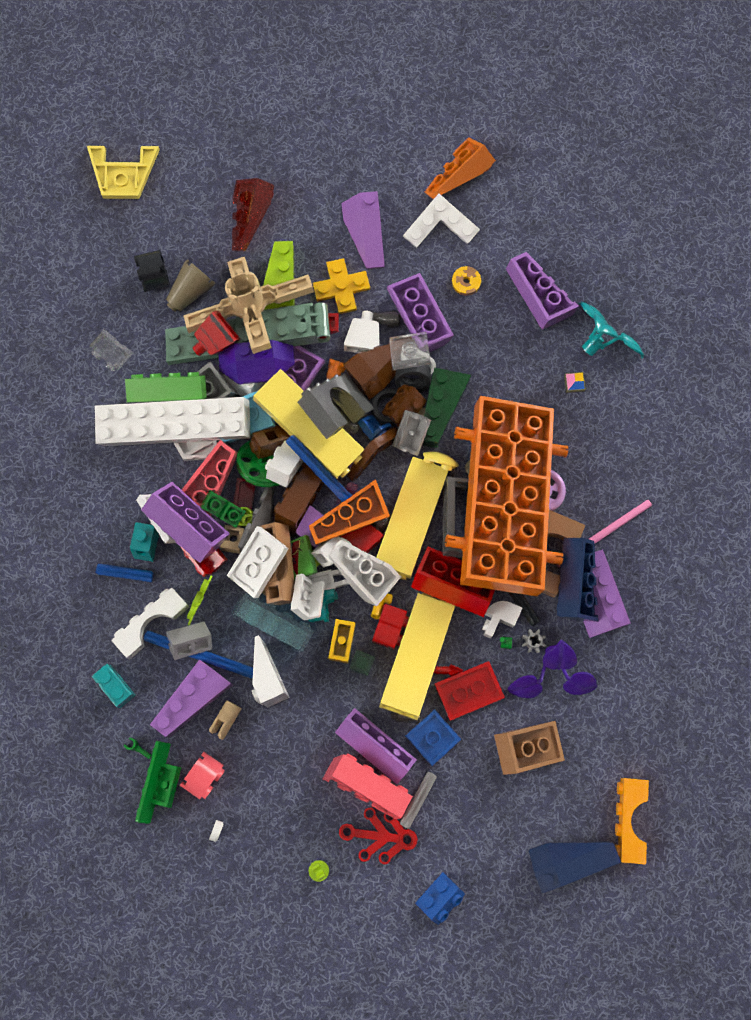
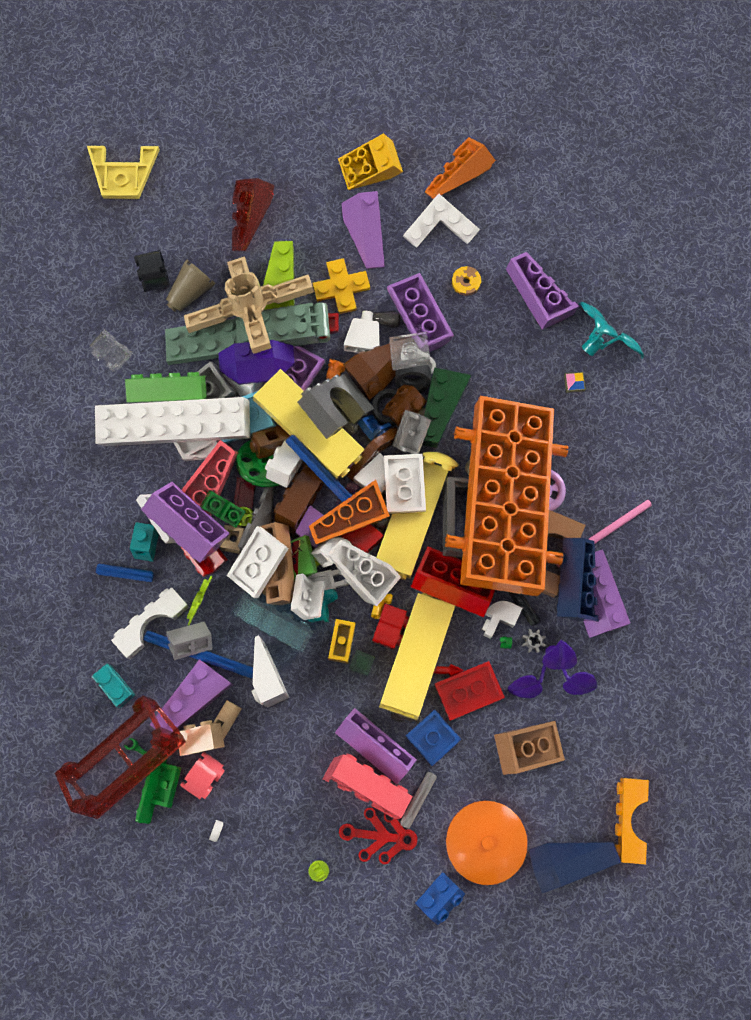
(163, 745): none -> clear red windscreen
(201, 738): none -> tan brick
(214, 335): red torso -> none
(370, 163): none -> yellow slope
(372, 471): none -> white torso
(404, 483): none -> white plate
(486, 842): none -> orange dish

